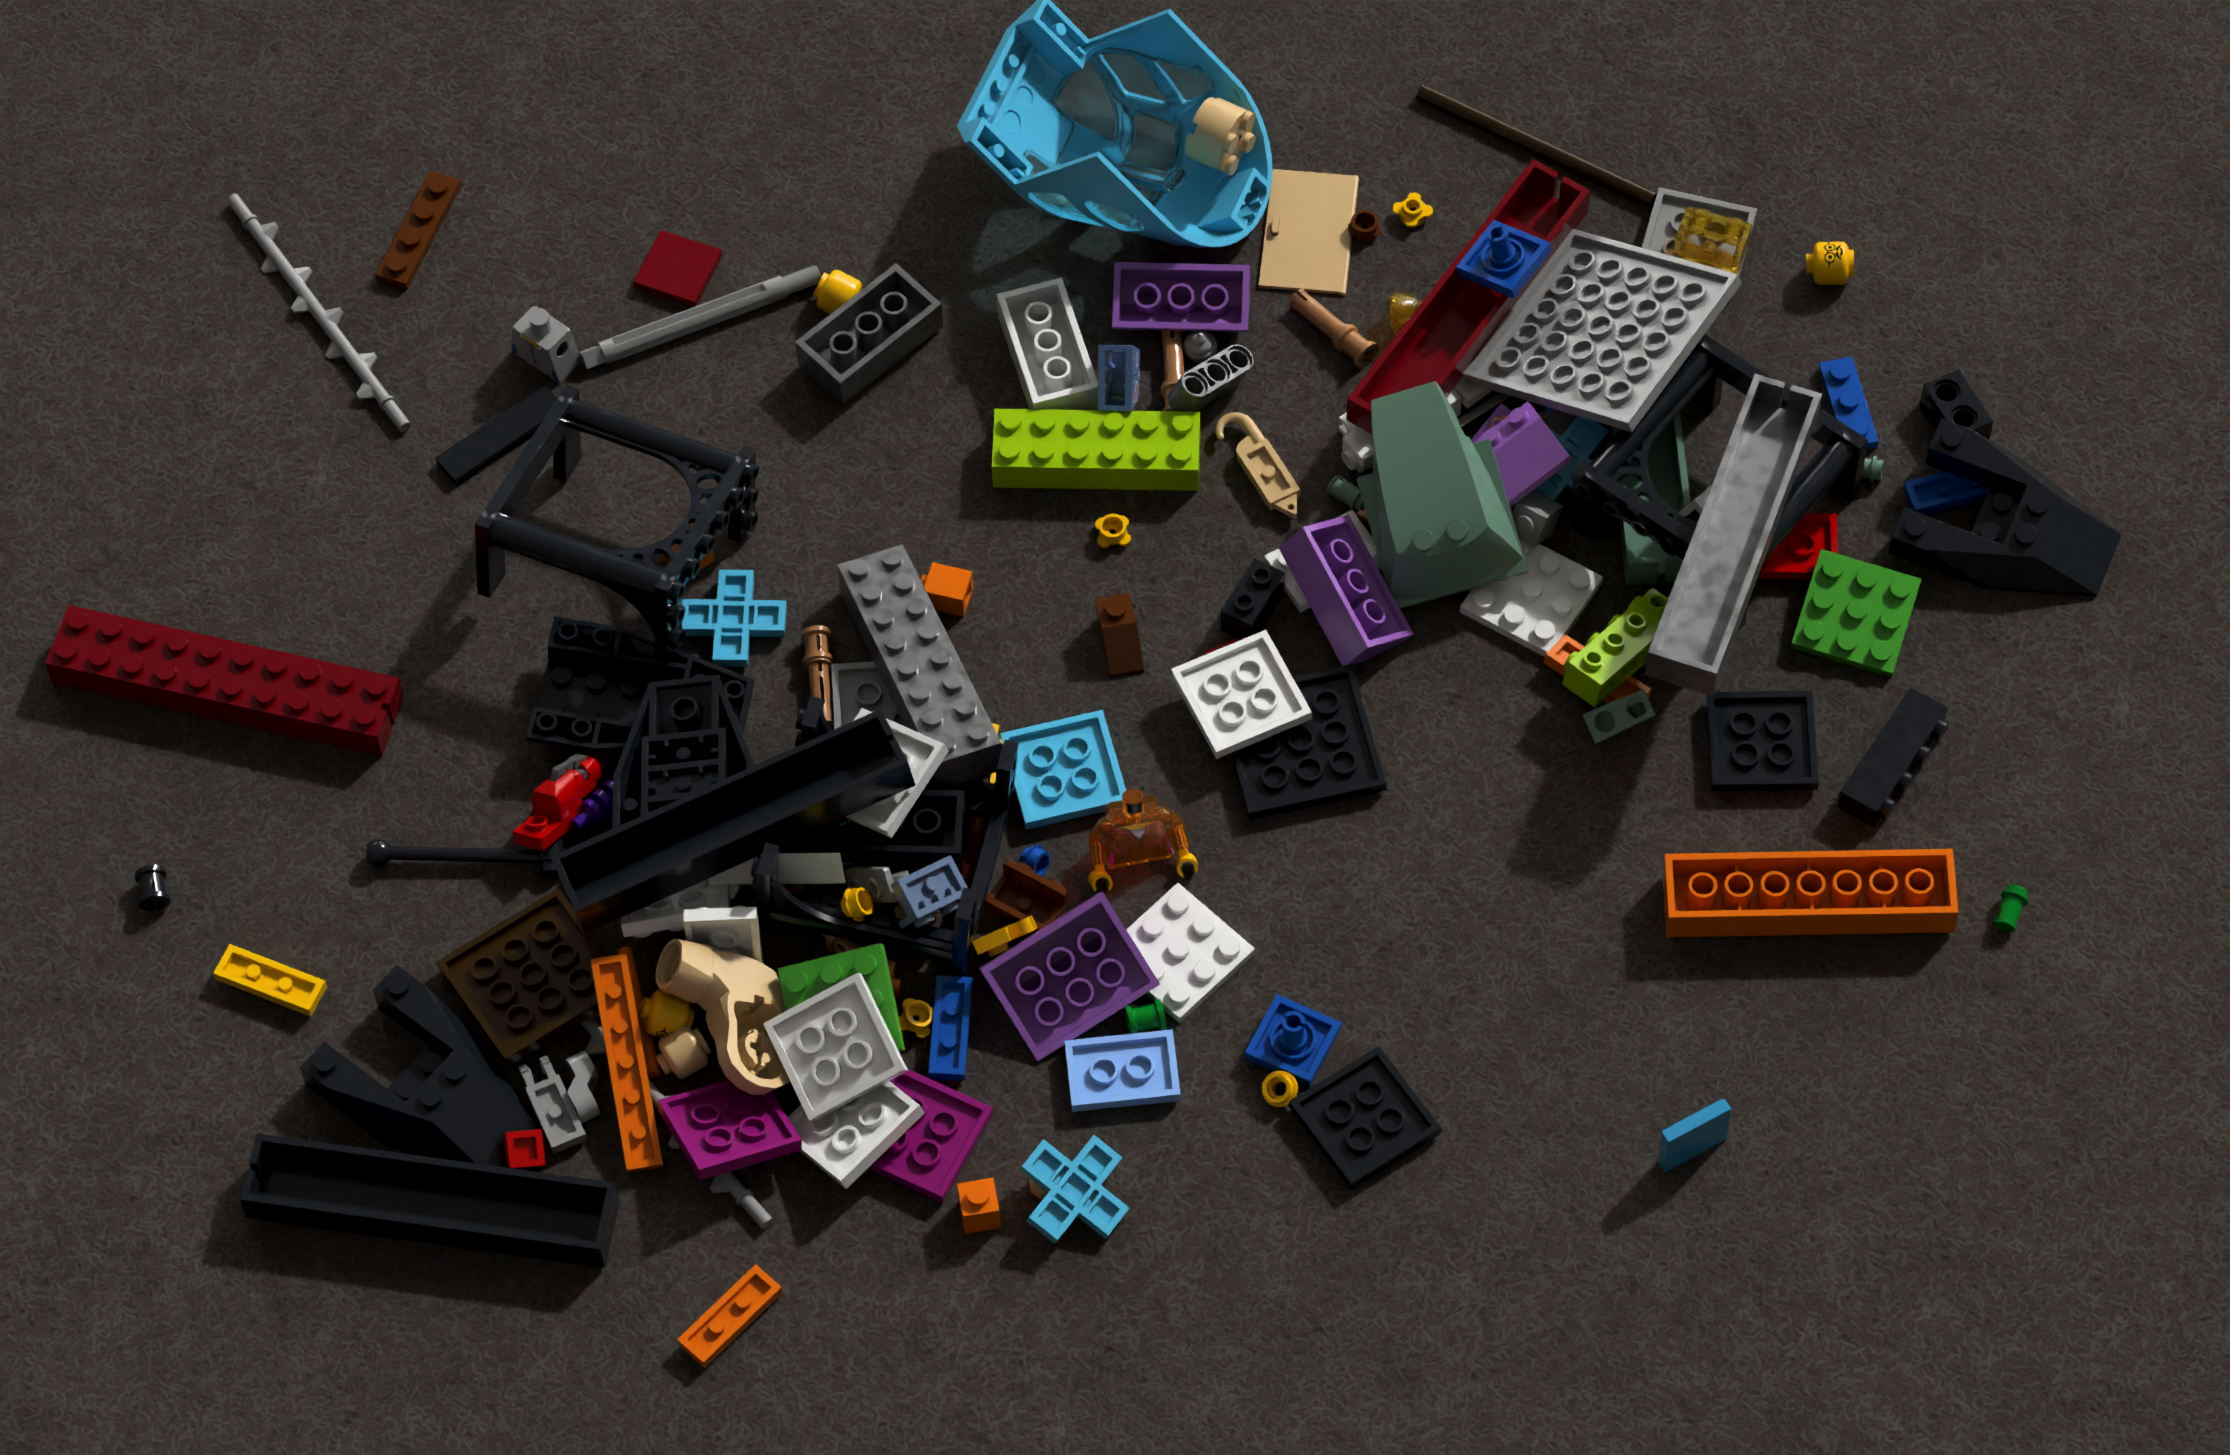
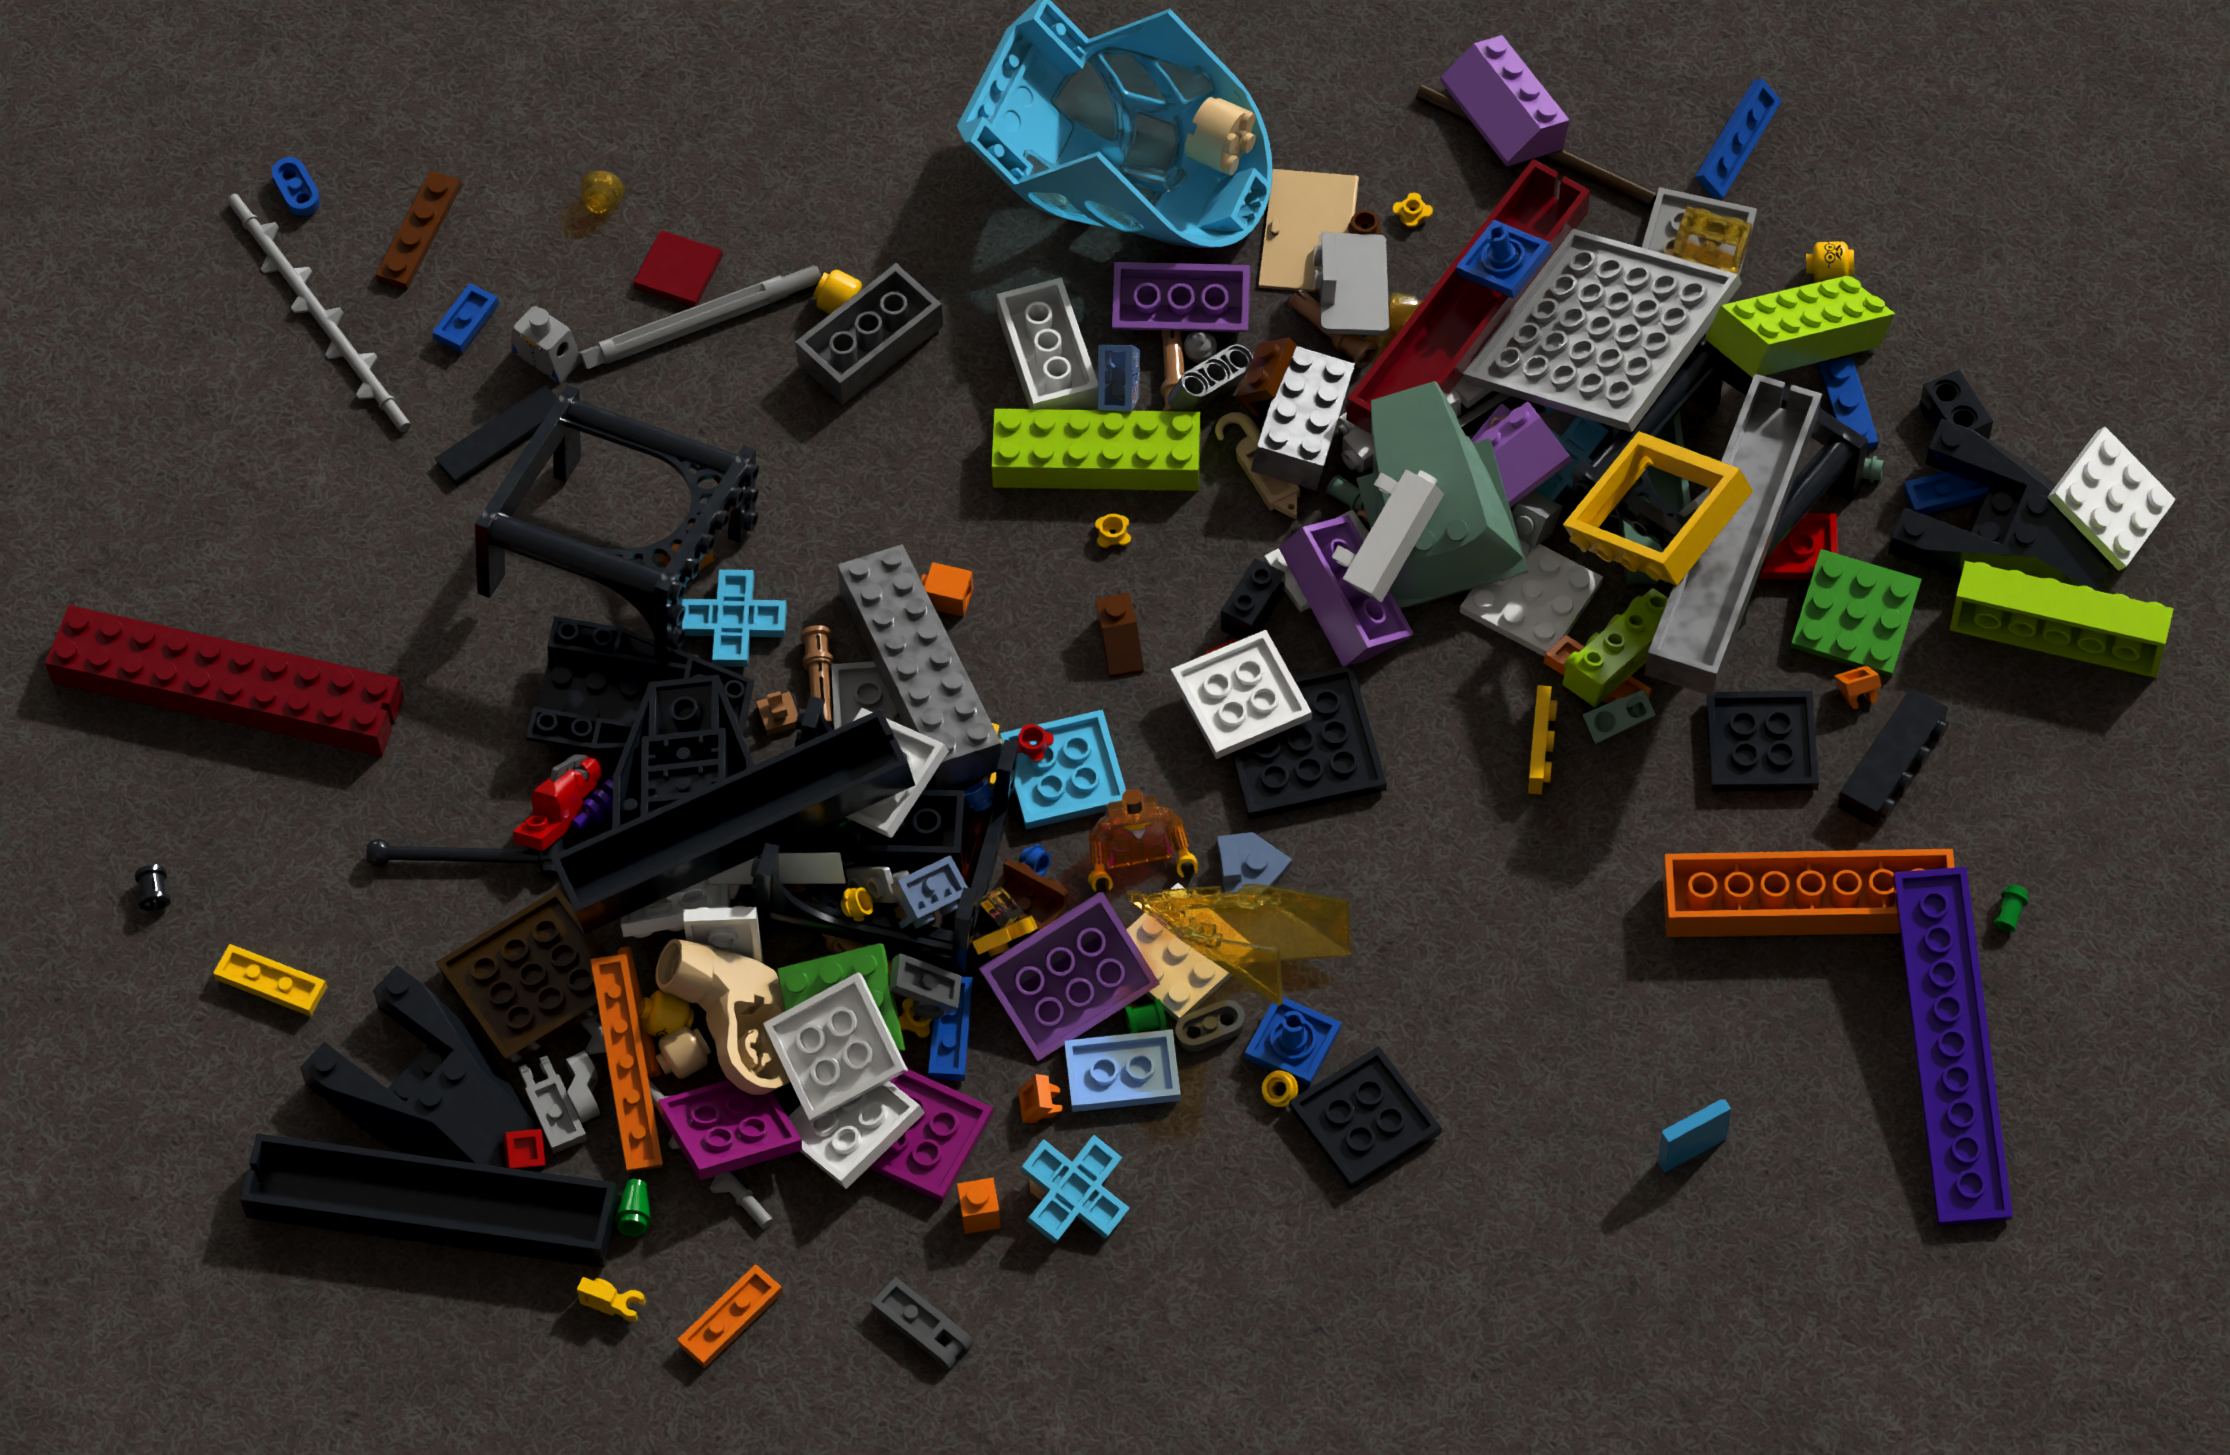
(297, 188): none -> blue plate
(465, 318): none -> blue plate
(601, 191): none -> clear yellow cone
(604, 1297): none -> yellow plate
(633, 1210): none -> green cone
(777, 712): none -> medium nougat tile
(921, 1322): none -> dark grey plate
(932, 988): none -> dark grey plate
(979, 796): none -> blue plate
(1001, 907): none -> clear smoke tile
(1034, 733): none -> red plate
(1036, 1099): none -> orange tile
(1208, 1024): none -> dark grey plate
(1250, 860): none -> sand blue plate
(1253, 928): none -> clear yellow windscreen
(1265, 374): none -> reddish brown bracket
(1303, 419): none -> brick
(1352, 283): none -> light grey bracket
(1393, 533): none -> white brick
(1506, 102): none -> medium lavender slope
(1542, 740): none -> yellow plate
(1671, 565): none -> yellow window
(1738, 139): none -> blue plate
(1800, 326): none -> lime brick
(1857, 682): none -> orange tile
(1952, 1046): none -> dark purple plate
(2061, 618): none -> lime brick
(2111, 498): none -> white plate

